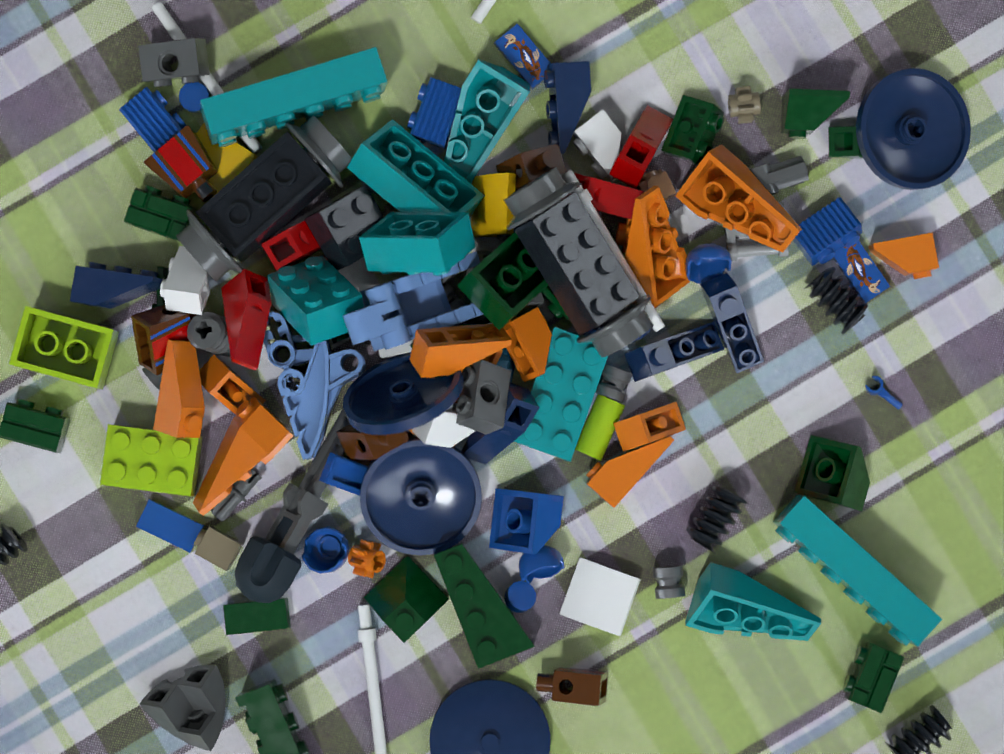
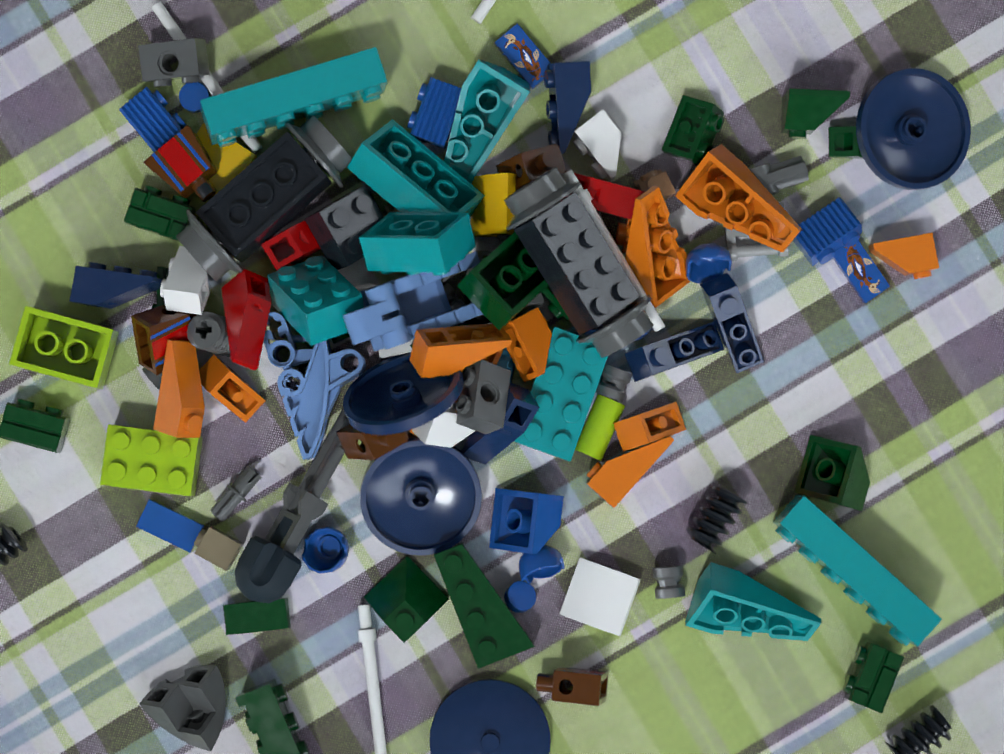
(251, 438): orange wedge -> none
(343, 473): blue tile -> none
(366, 558): orange gear -> none
(641, 146): red slope -> none
(744, 104): dark tan gear -> none
(837, 299): black piece -> none
(882, 392): blue hand -> none

